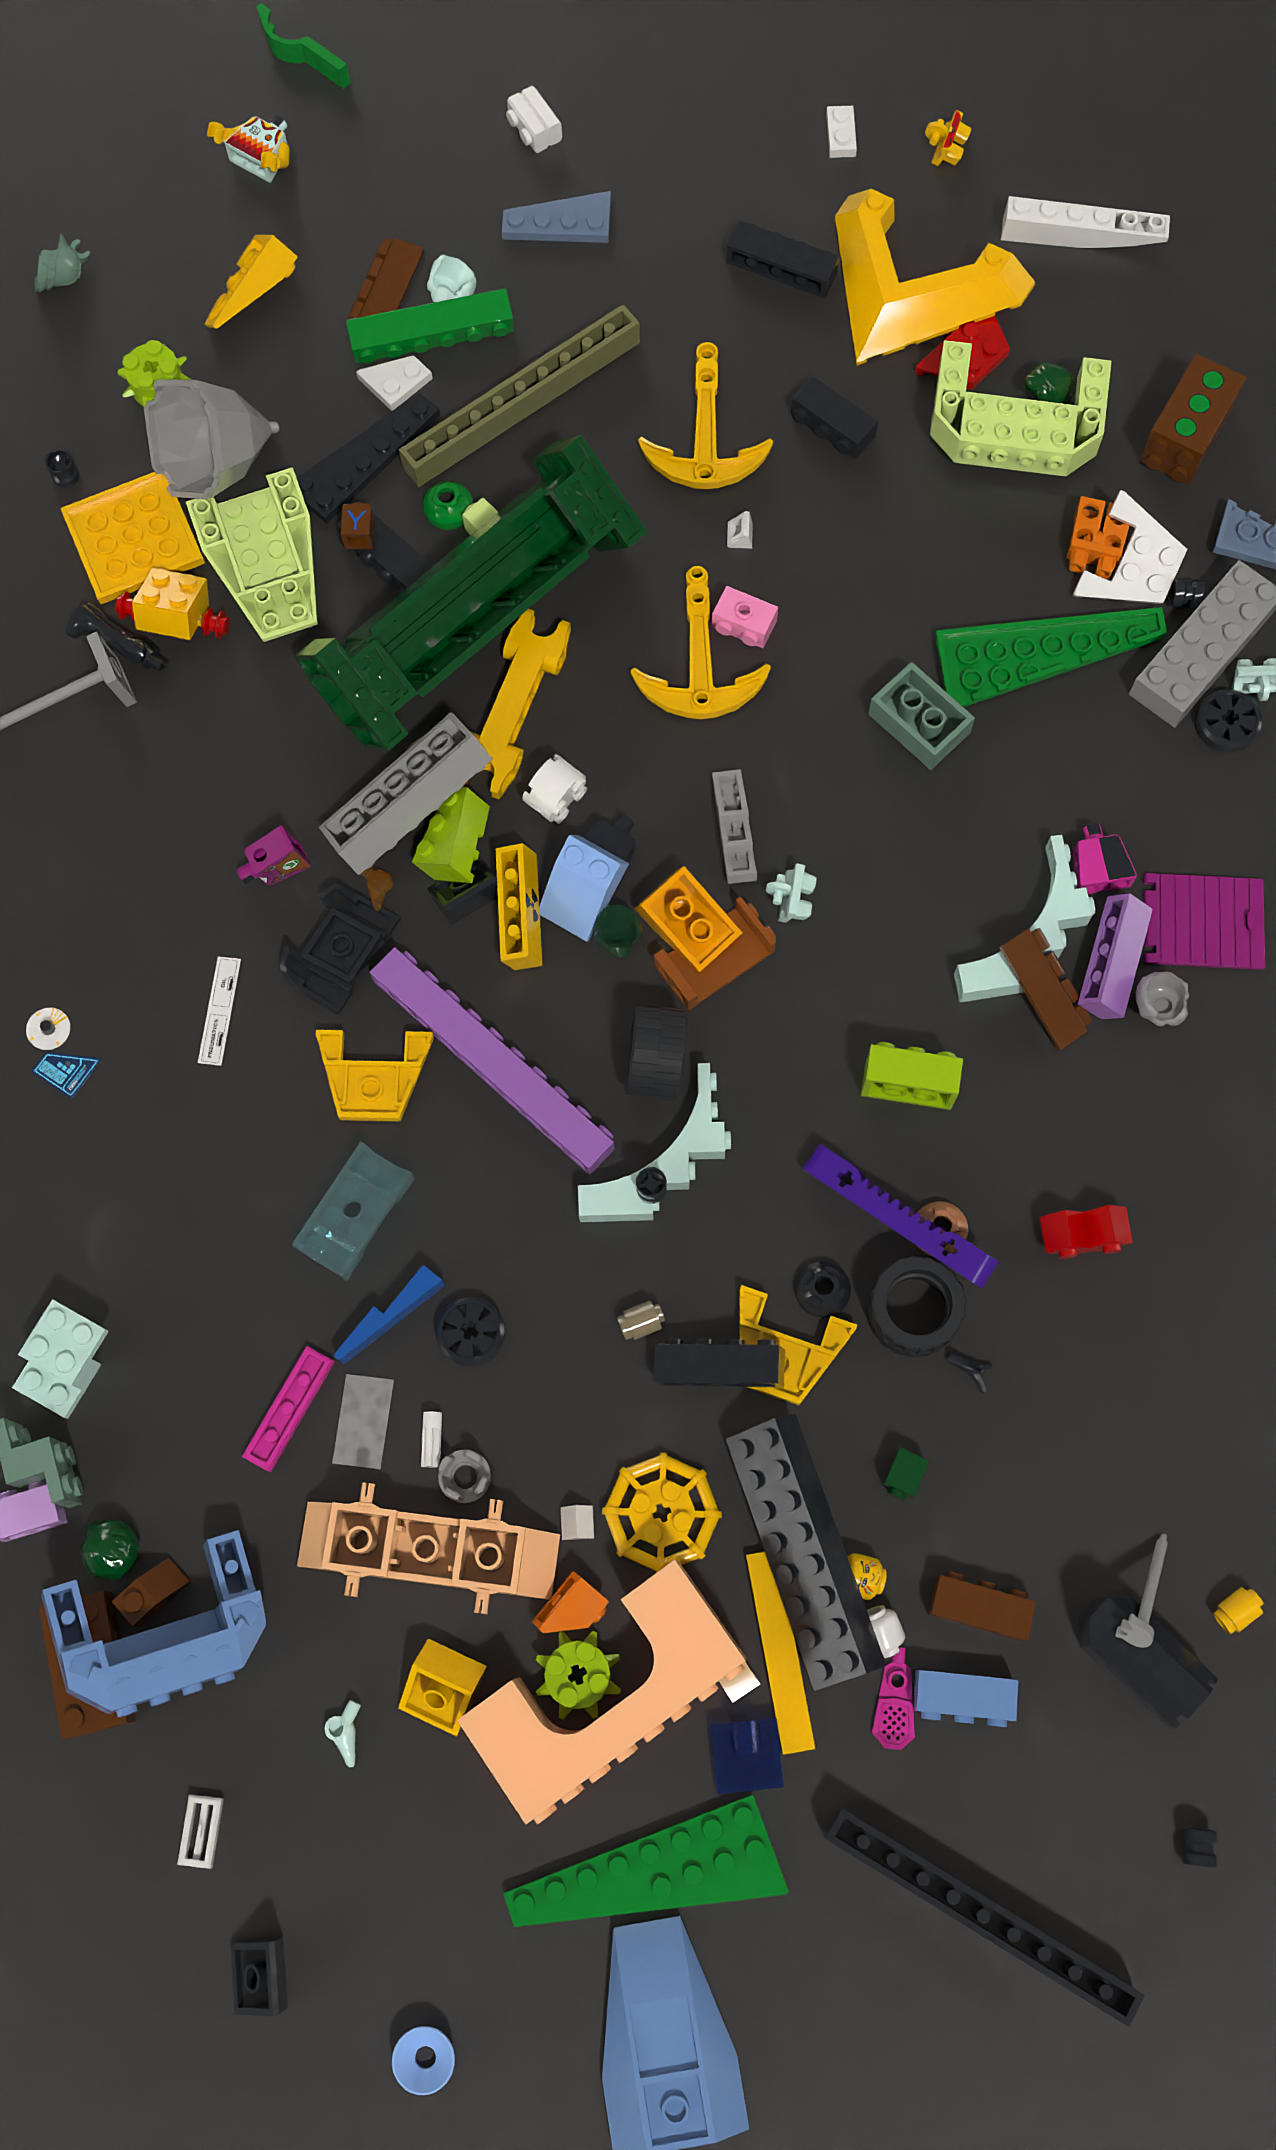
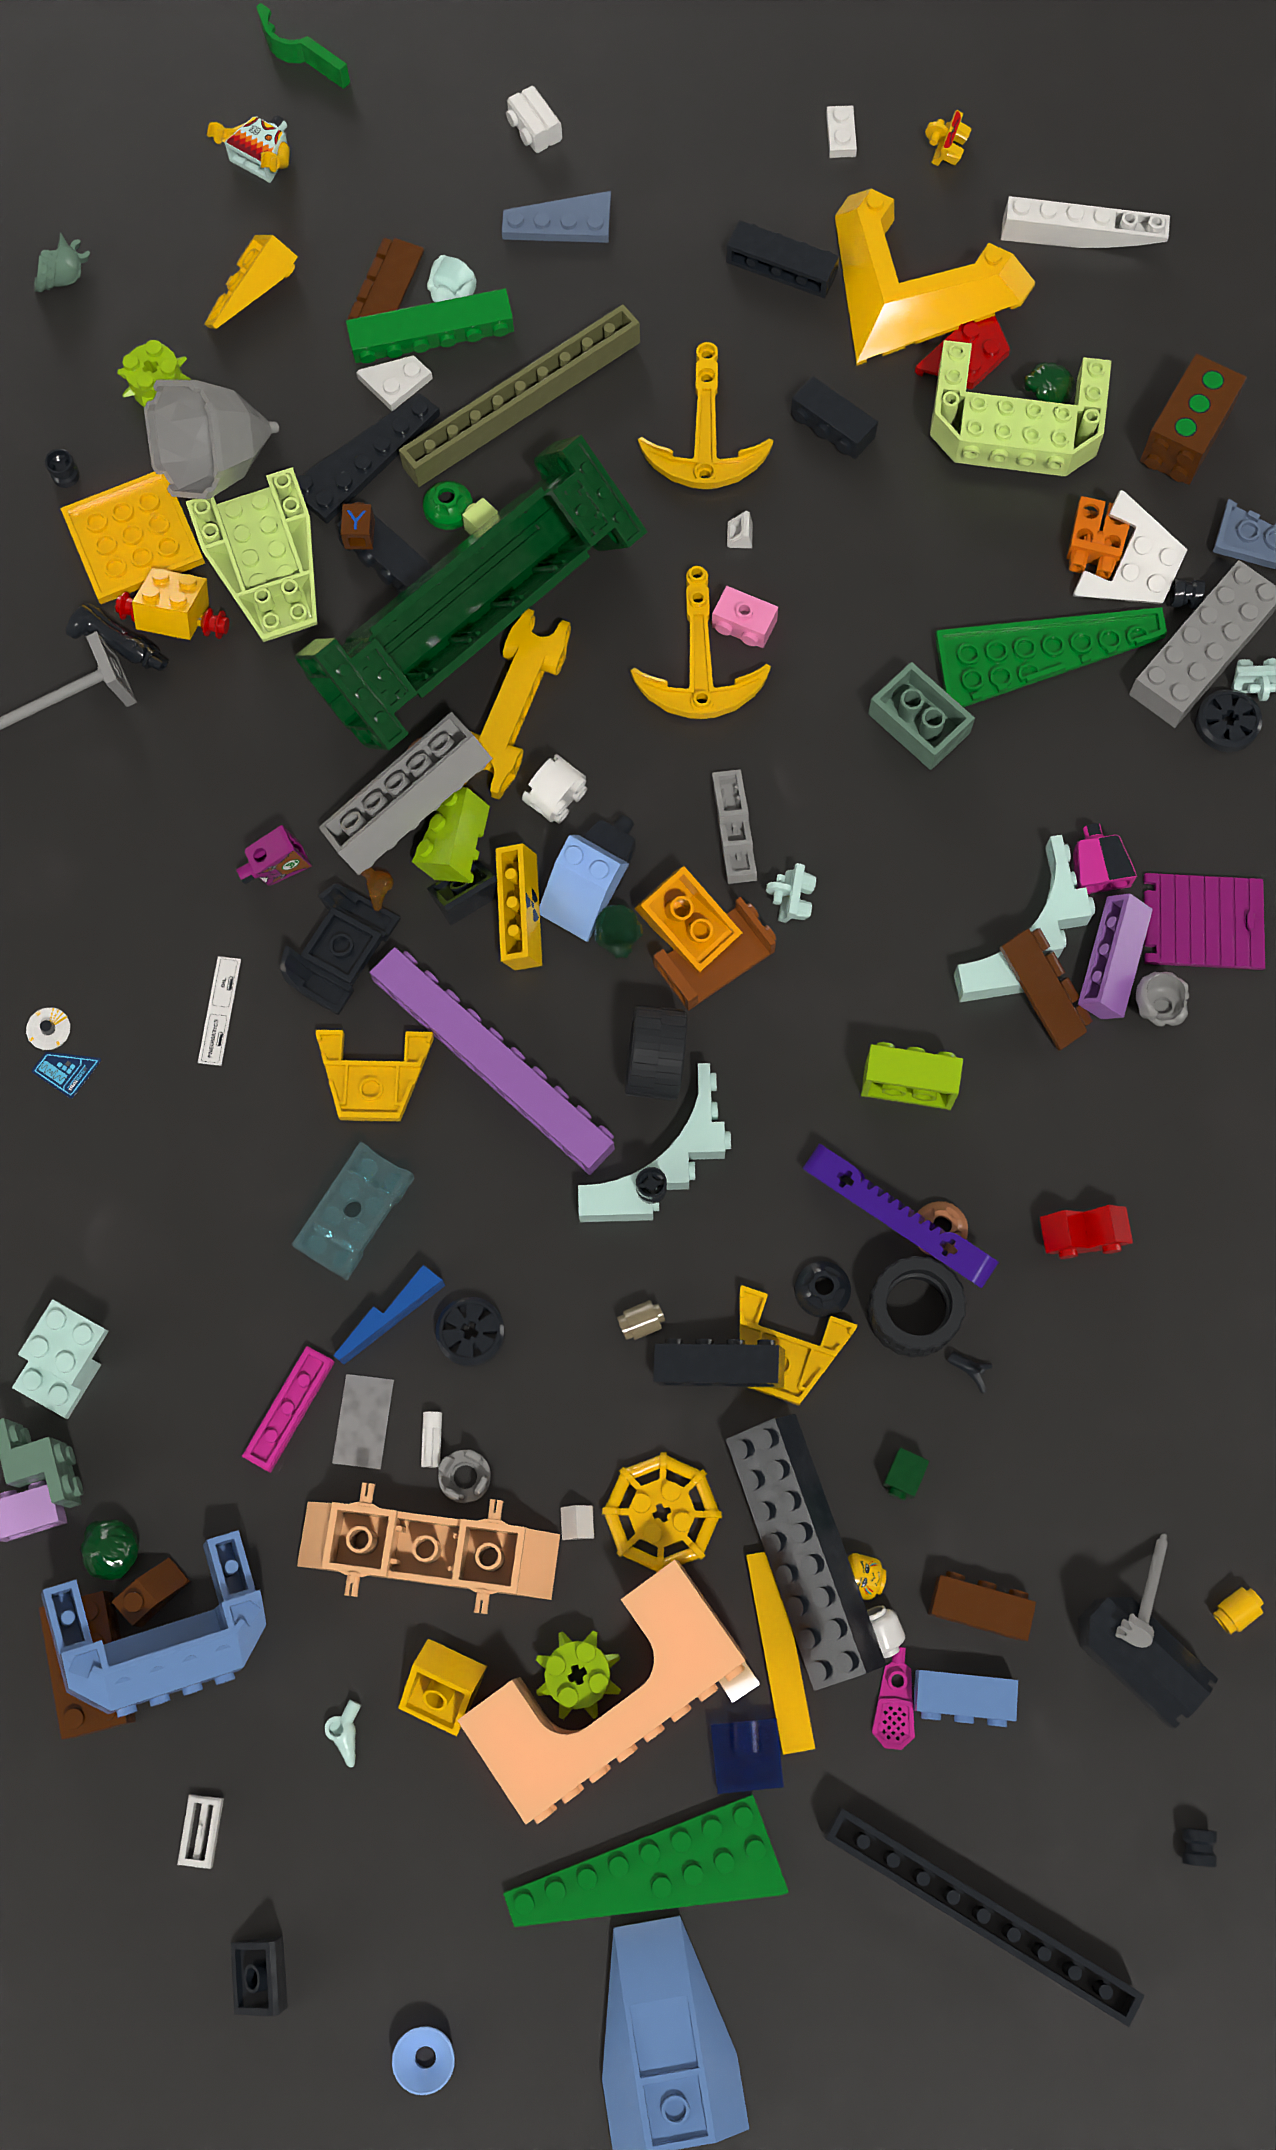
(571, 1607): orange slope -> none

